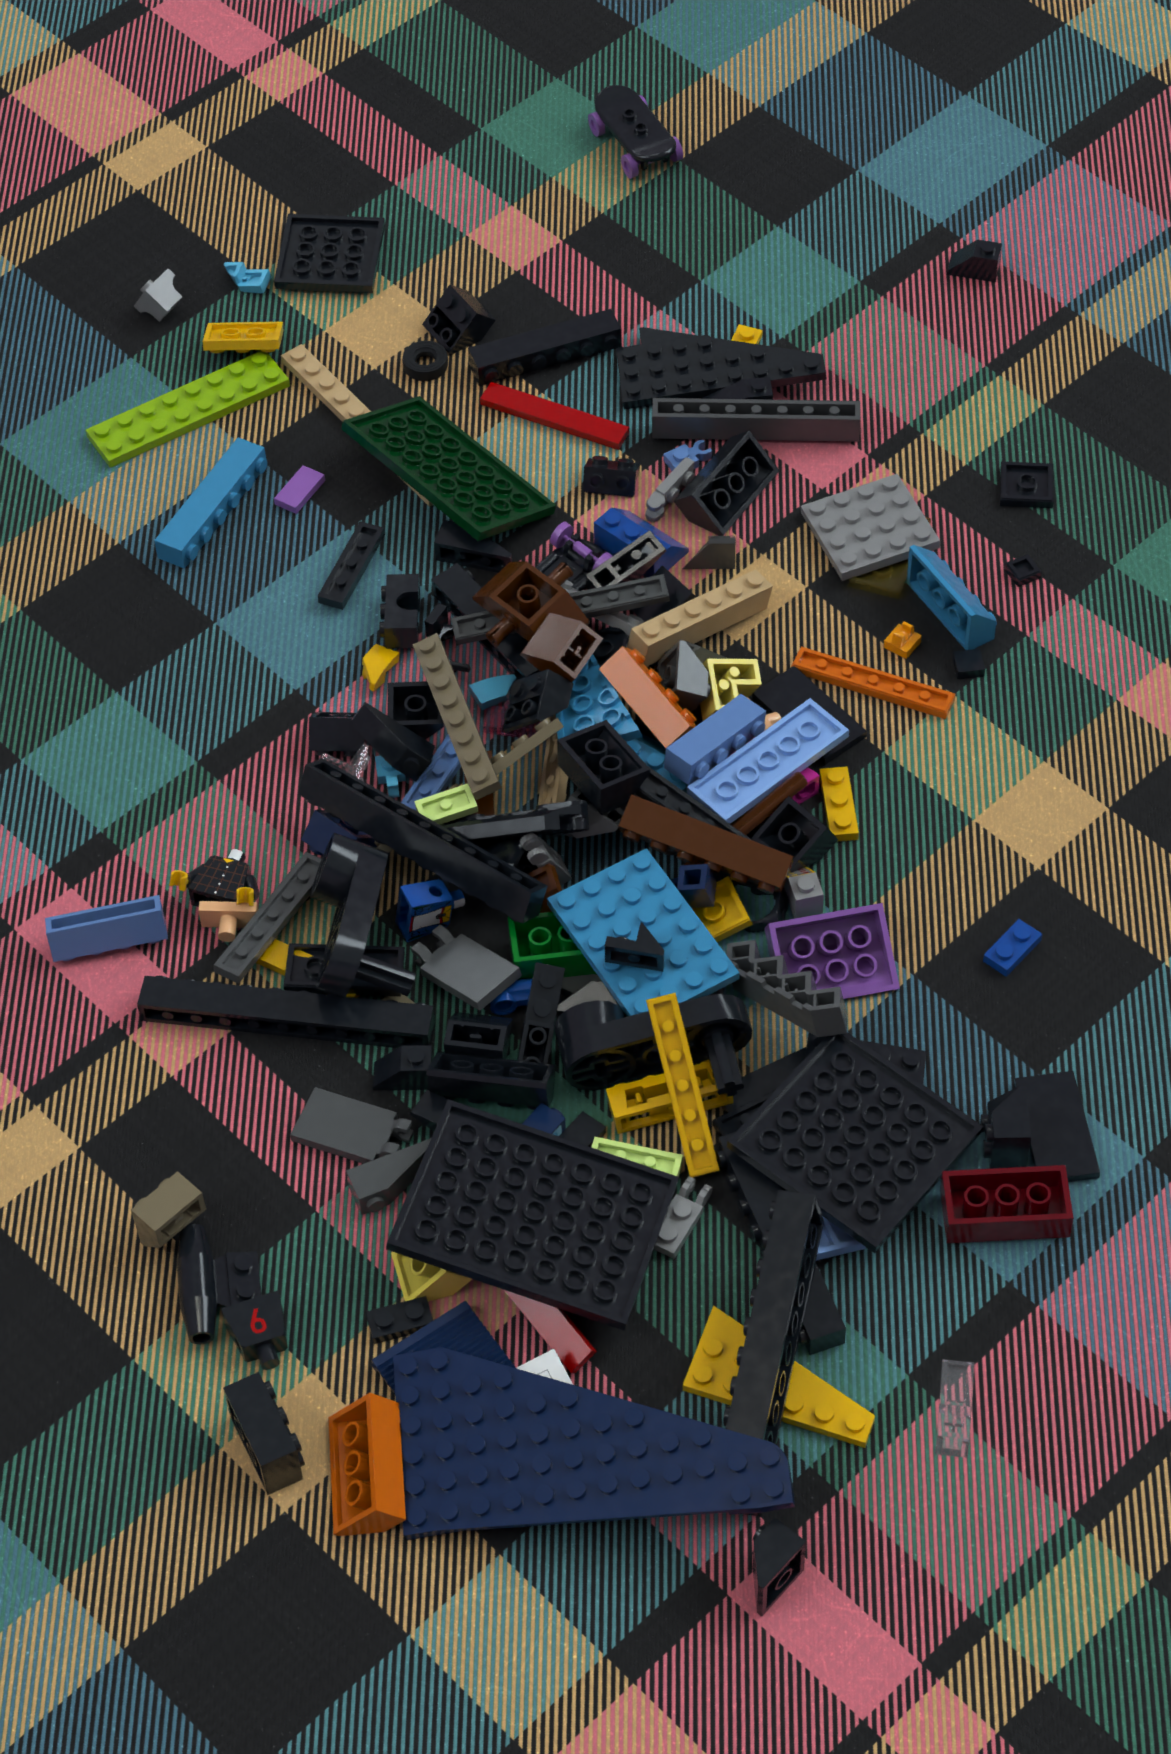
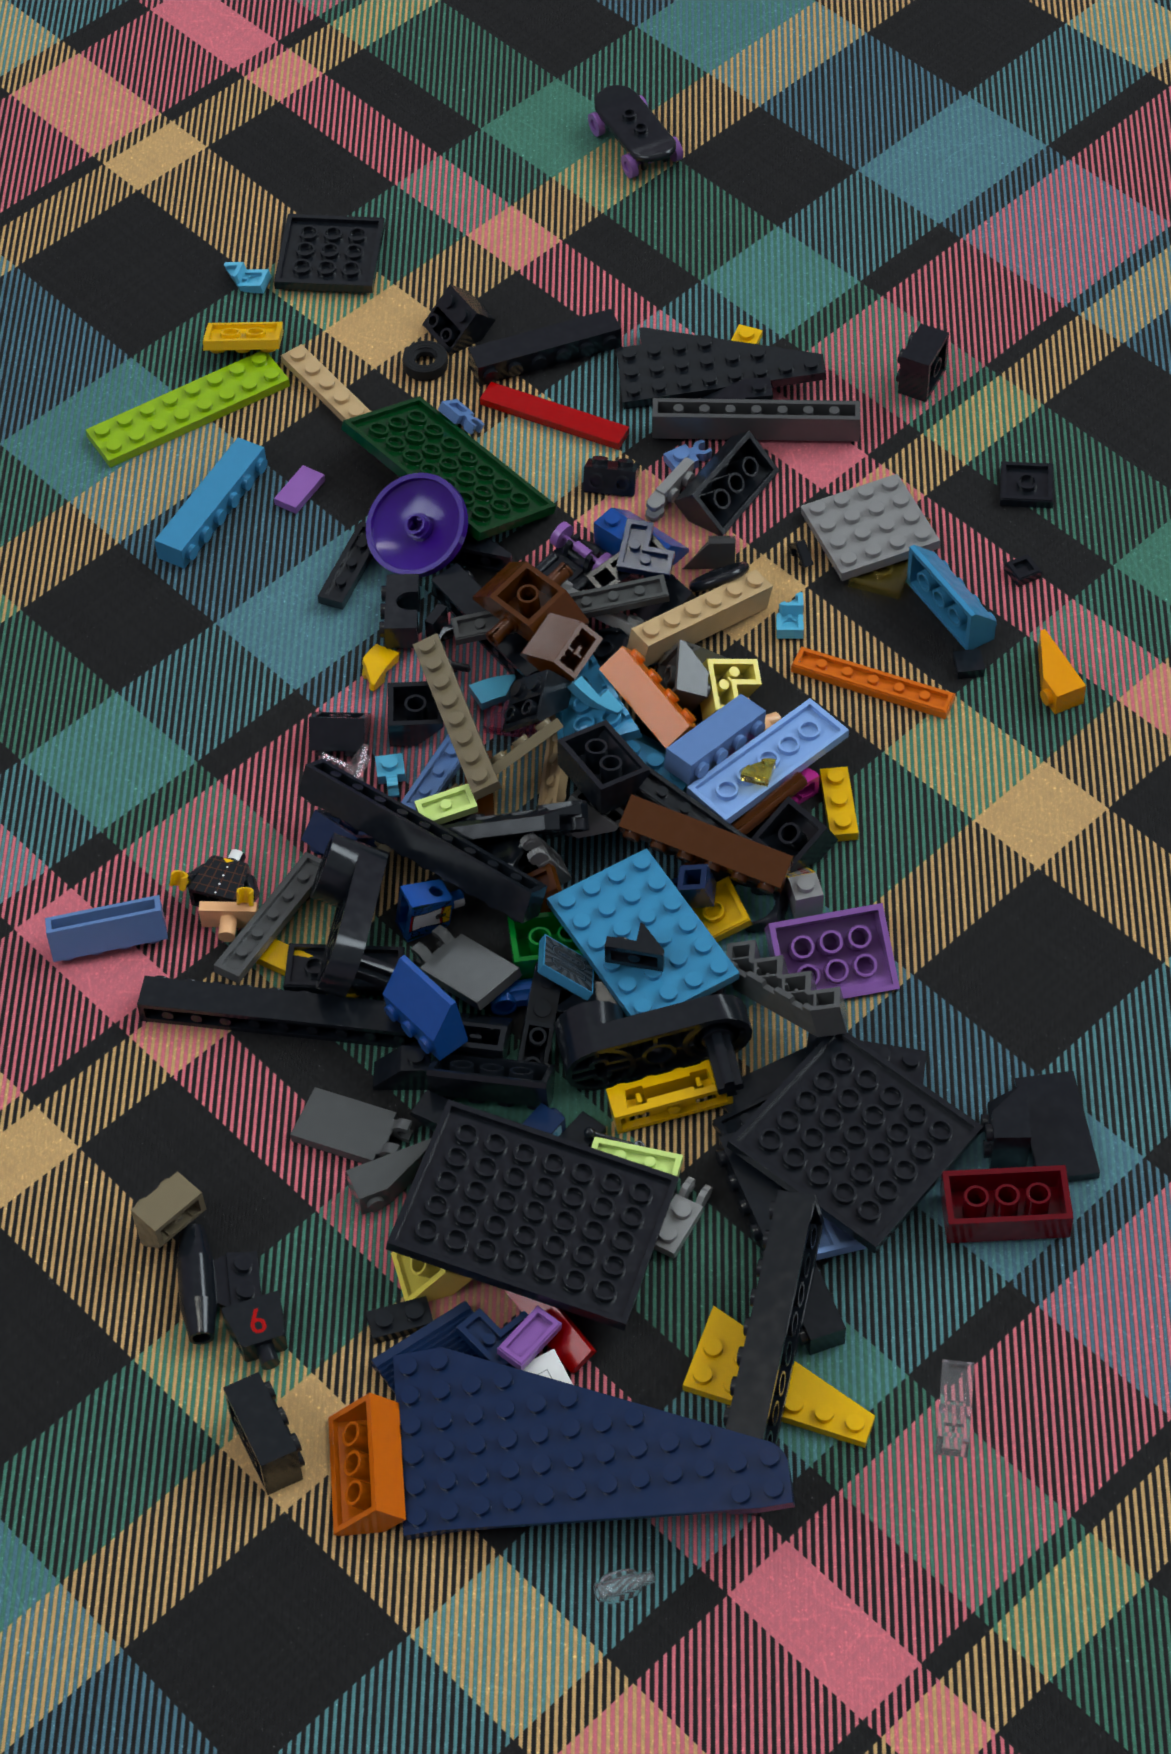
(158, 296): light grey brick -> none
(393, 741): black slope -> none
(417, 524): none -> dark purple dish
(423, 1010): none -> blue slope
(460, 414): none -> medium blue plate
(485, 1335): none -> dark blue plate
(529, 1338): none -> medium lavender tile
(565, 967): none -> tile
(587, 695): none -> medium azure slope
(590, 1132): none -> black hinge
(621, 1585): none -> clear plant
(638, 556): none -> plate
(682, 1085): yellow tile -> none
(719, 576): none -> black plate
(760, 772): none -> clear yellow tile
(776, 1562): black slope -> none
(790, 619): none -> medium azure slope
(793, 689): black tile -> none
(801, 550): none -> black tile
(902, 640): light orange tile -> none
(922, 362): none -> black slope
(976, 261): black slope -> none
(1012, 947): blue plate -> none
(1058, 679): none -> light orange slope

